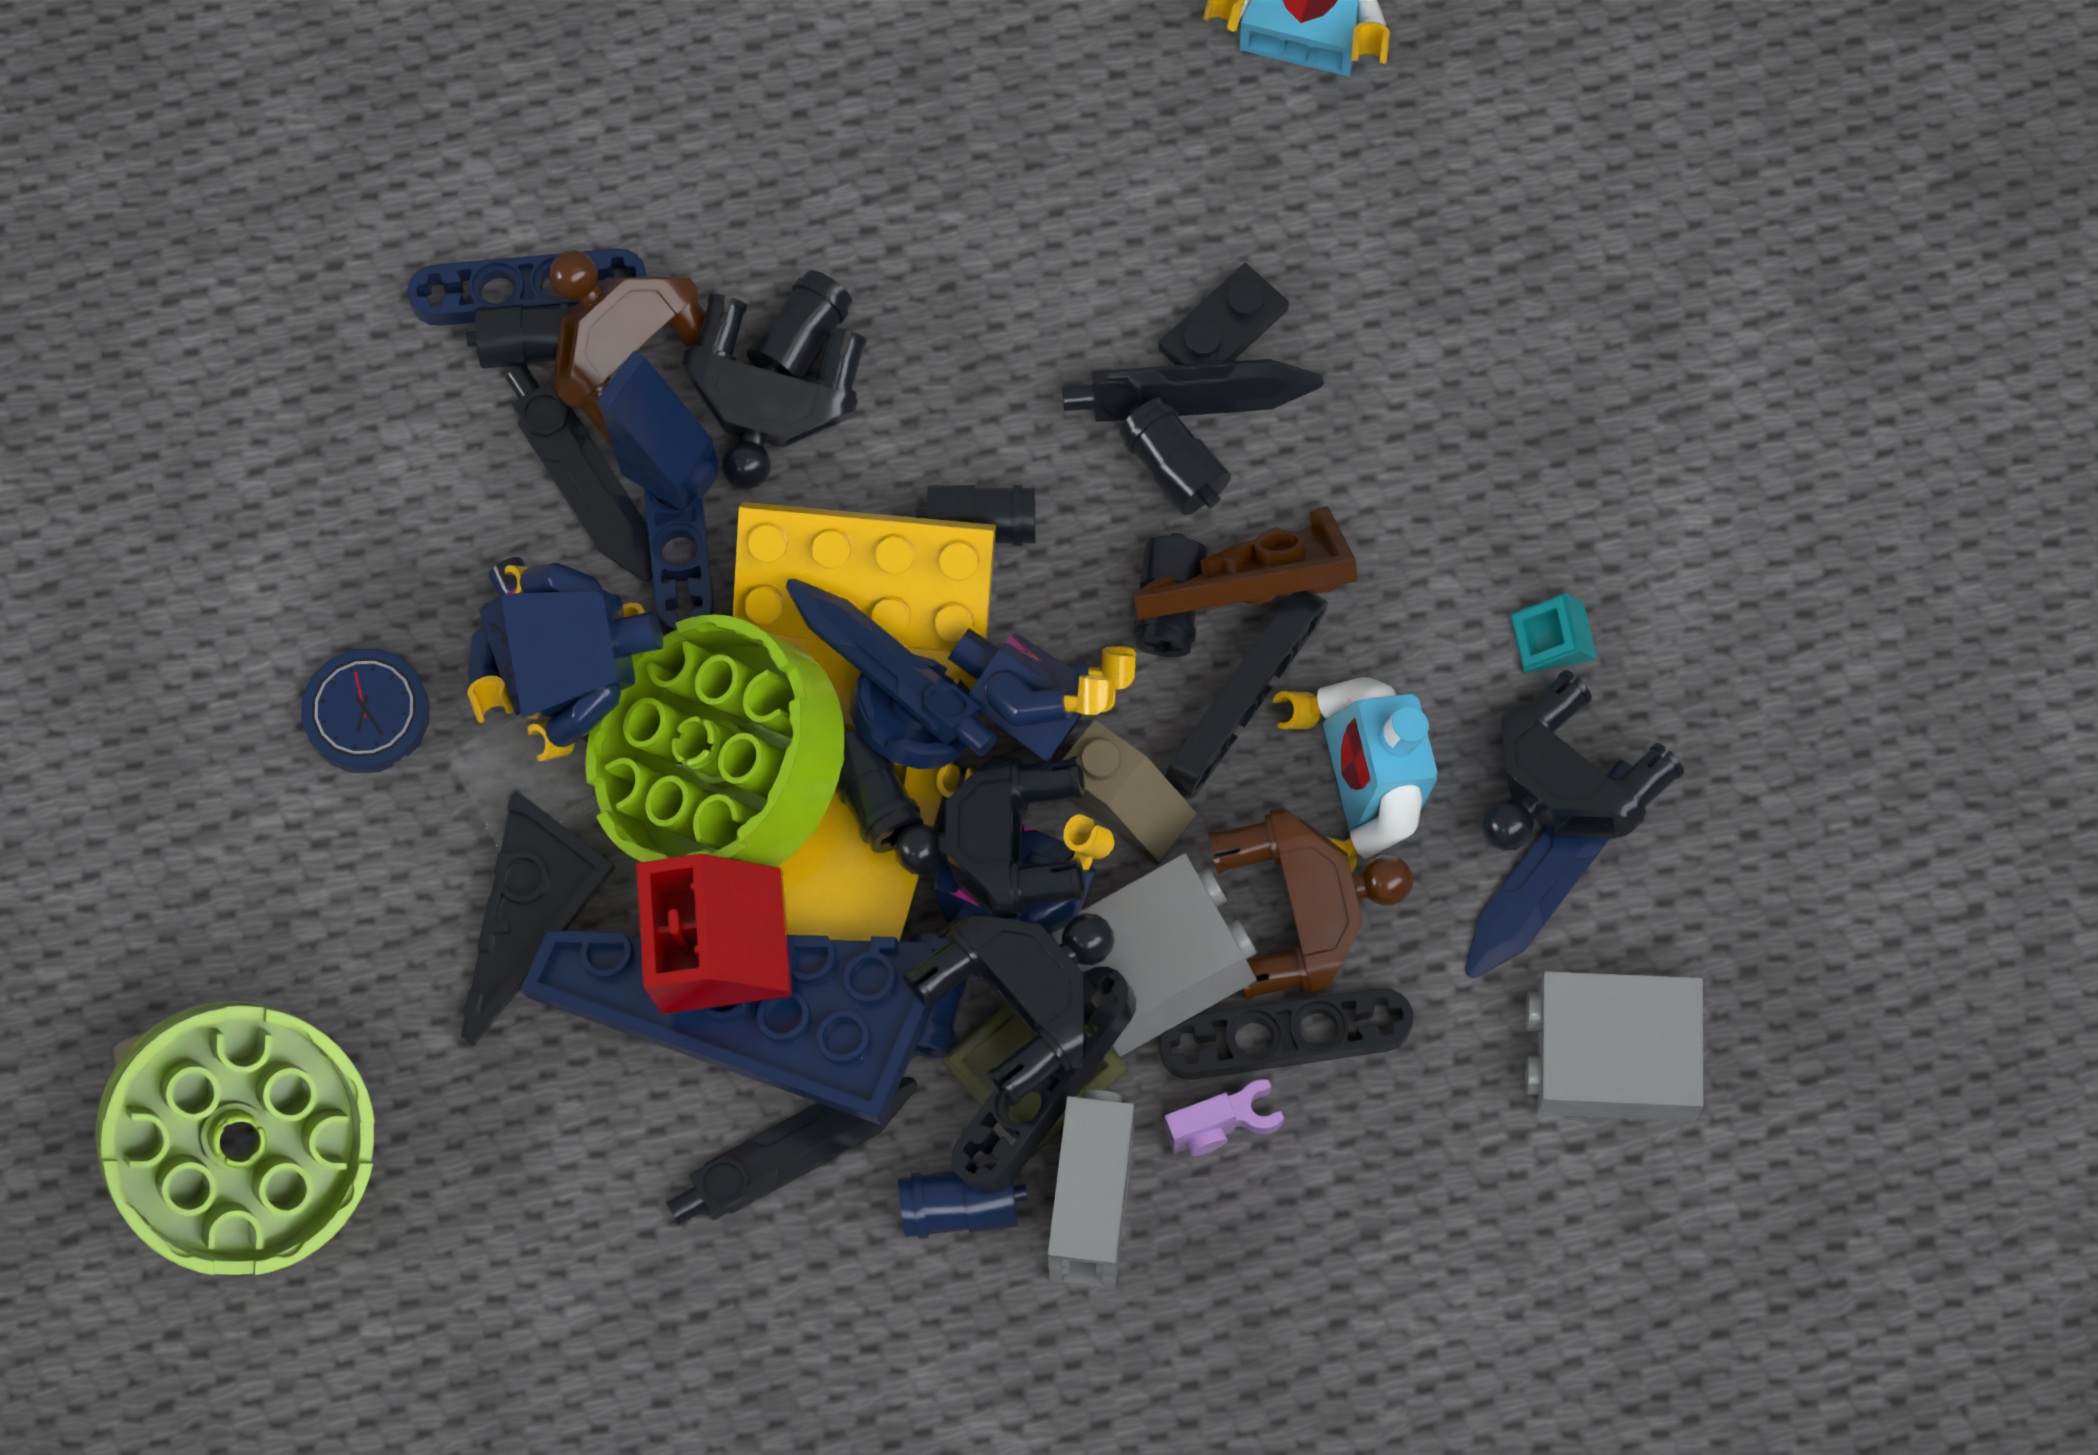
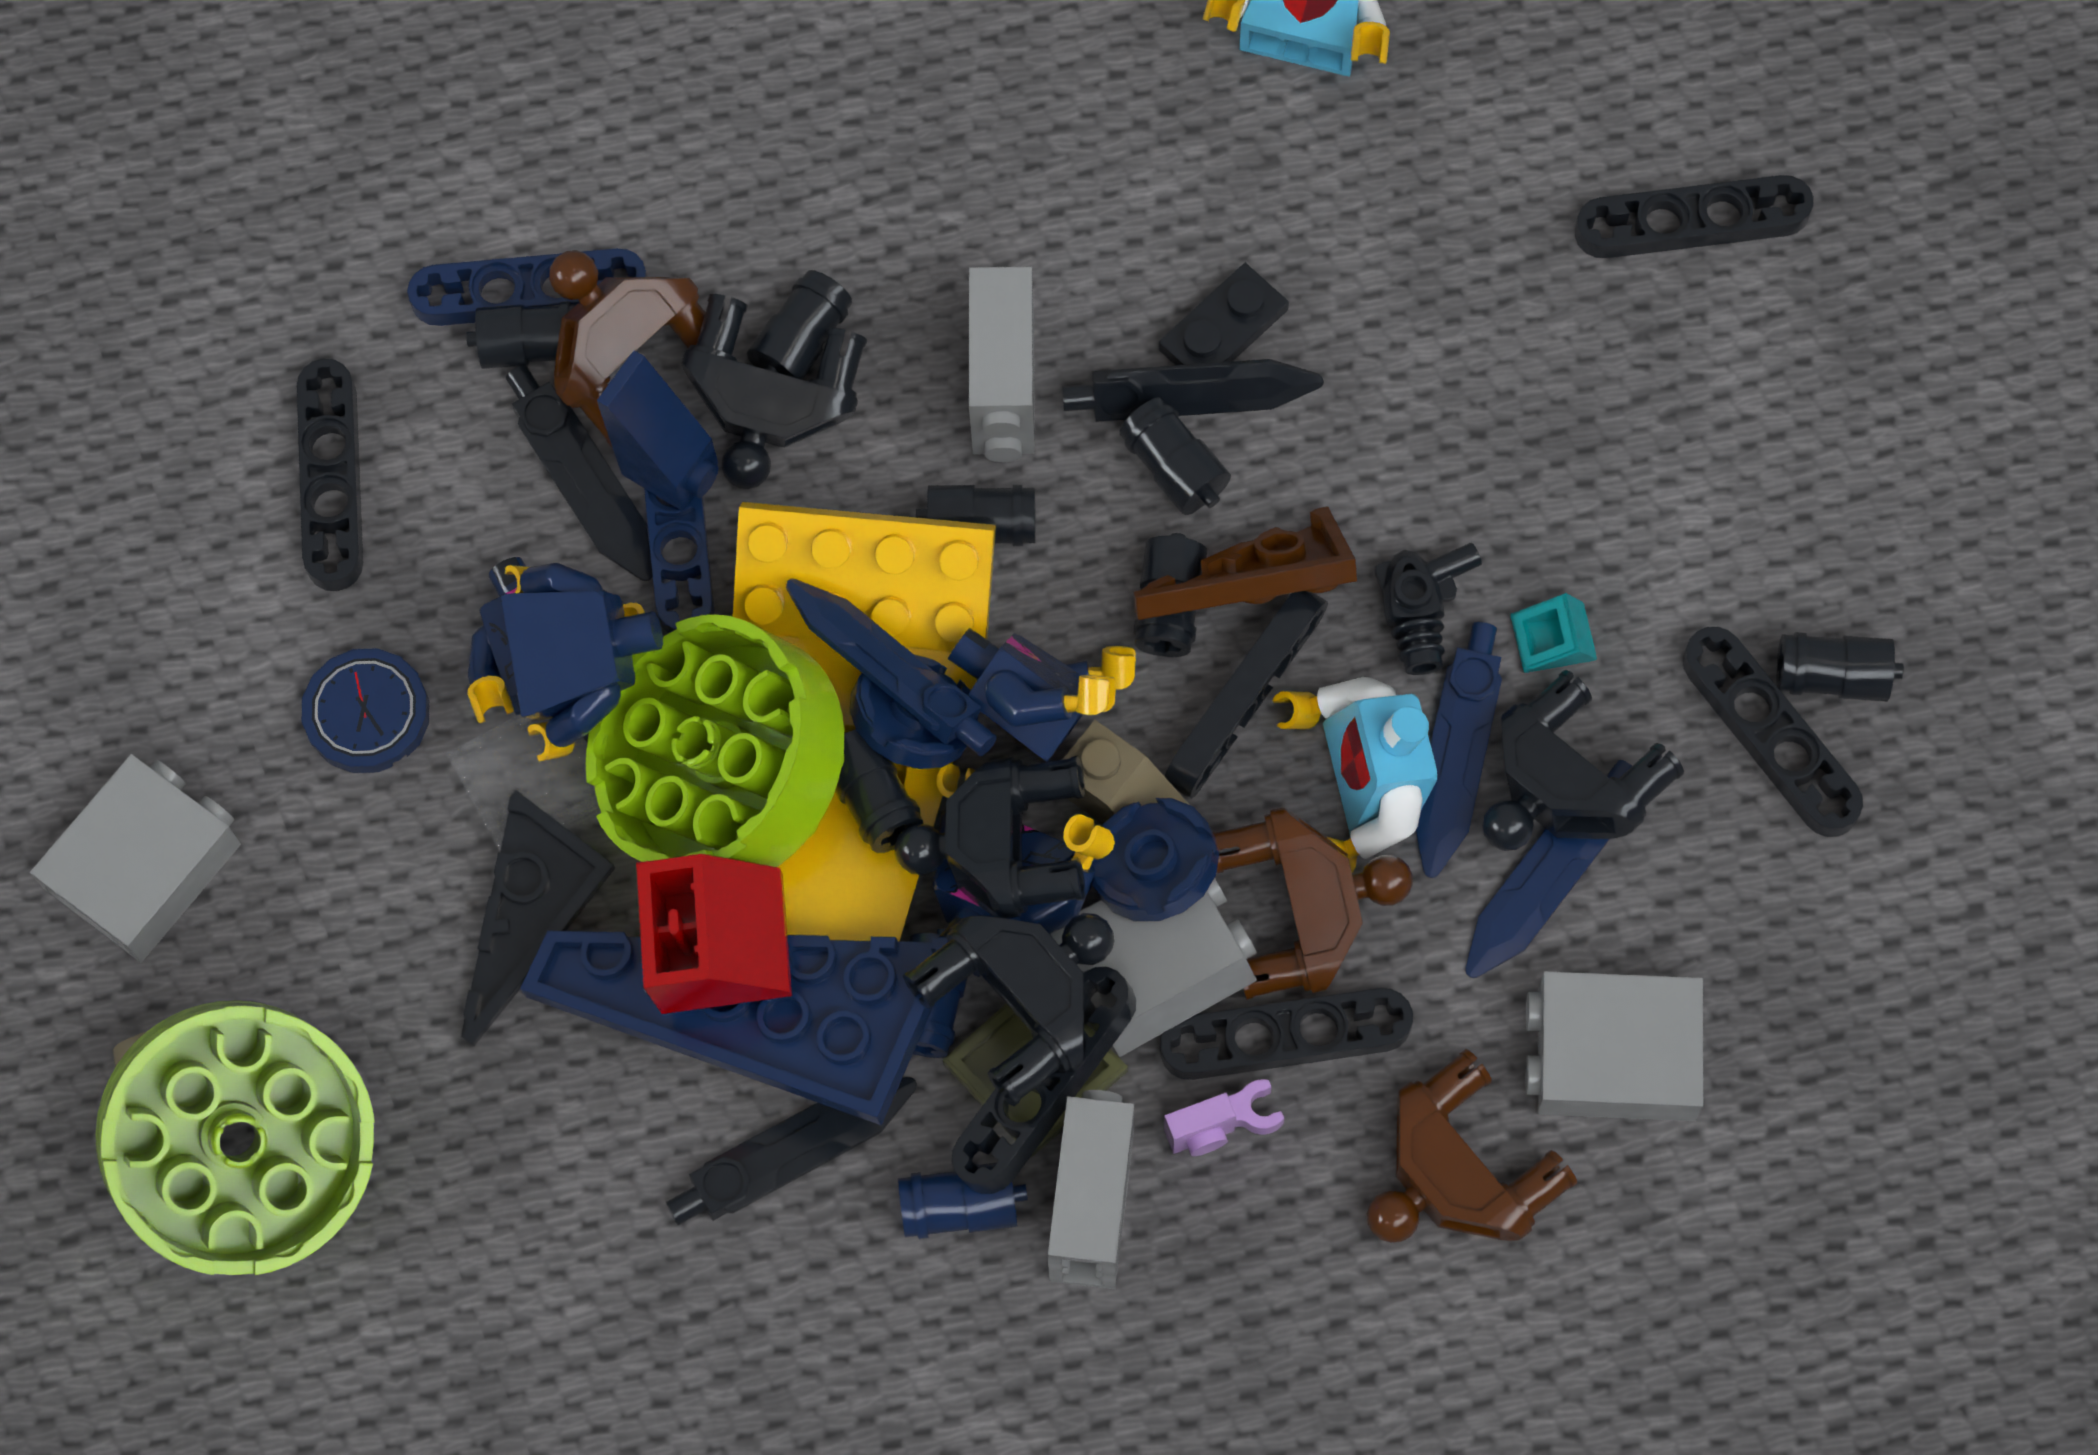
(137, 855): none -> light grey brick
(326, 475): none -> black beam
(1001, 362): none -> light grey brick
(1158, 860): none -> dark blue tile
(1415, 601): none -> black piece
(1446, 1174): none -> reddish brown connector
(1459, 747): none -> dark blue piece
(1691, 207): none -> black beam
(1780, 726): none -> black beam
(1837, 666): none -> black piece

